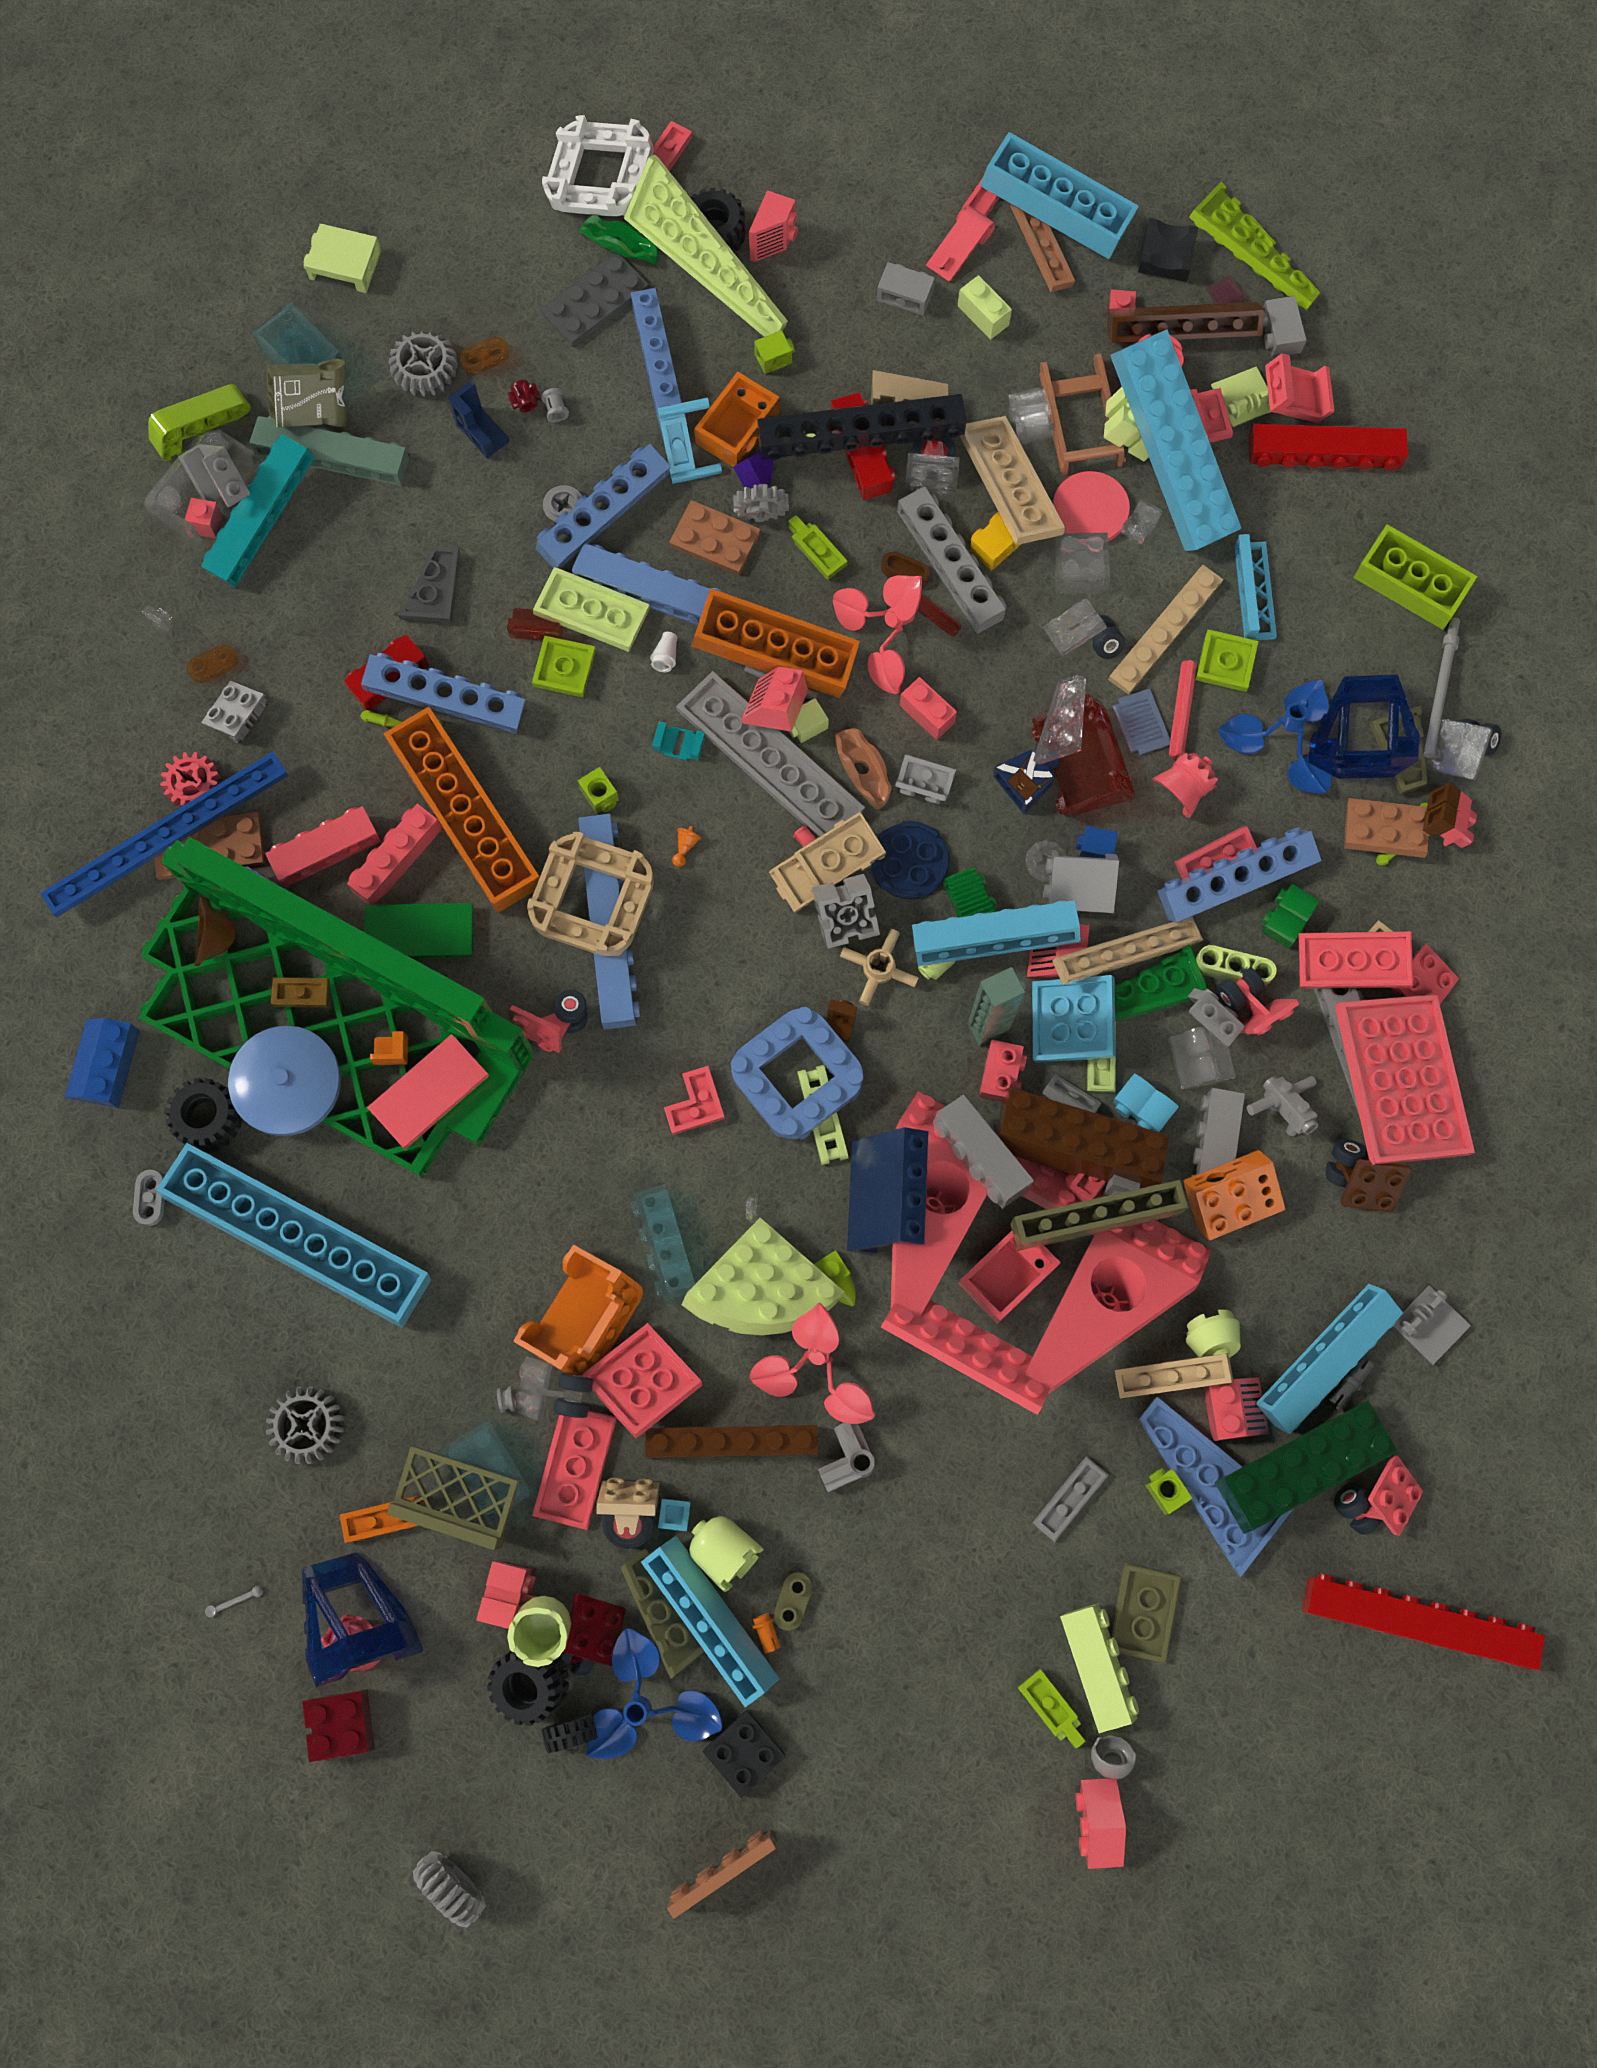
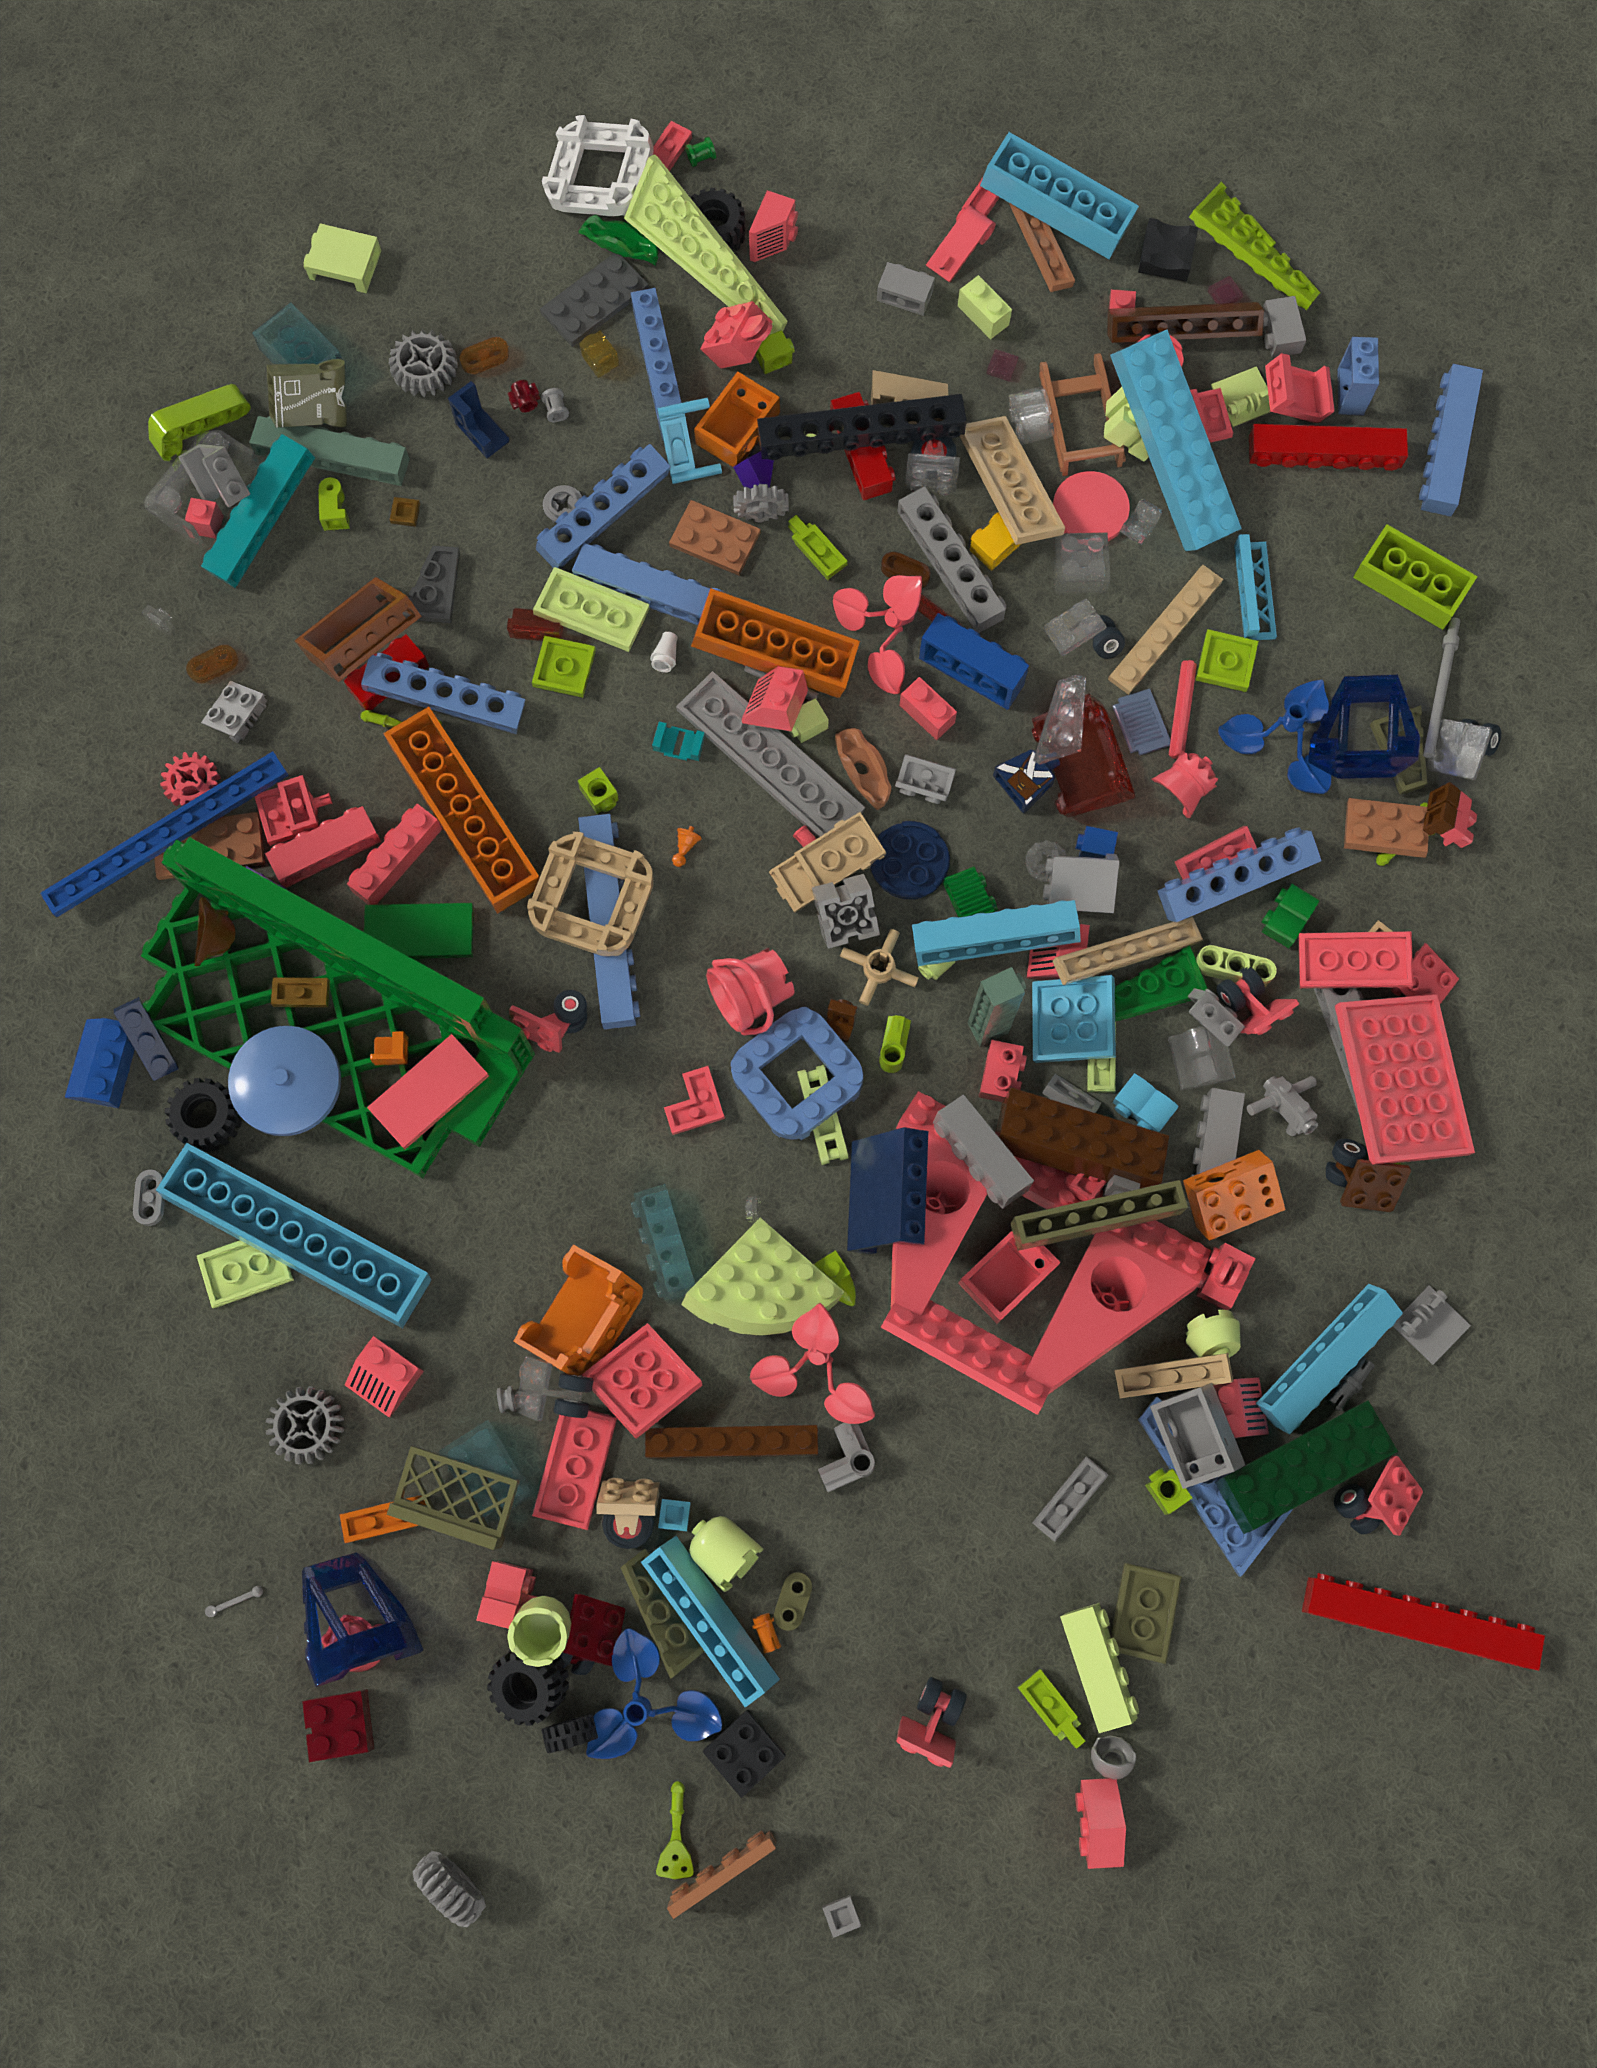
(146, 1039): none -> dark blue plate
(239, 1272): none -> yellowish green tile
(289, 810): none -> coral plate
(330, 505): none -> lime leg
(367, 638): none -> dark orange window
(382, 1376): none -> coral slope
(404, 511): none -> pearl gold tile
(599, 353): none -> clear yellow brick
(675, 1846): none -> lime piece
(700, 151): none -> green bush
(736, 335): none -> coral brick
(749, 989): none -> coral piece
(841, 1916): none -> light grey plate
(894, 1042): none -> lime piece
(925, 1740): none -> coral plate
(973, 660): none -> blue brick
(1002, 365): none -> clear pink tile
(1198, 1437): none -> light grey piece
(1225, 1276): none -> coral brick
(1360, 374): none -> medium blue window
(1451, 440): none -> medium blue brick

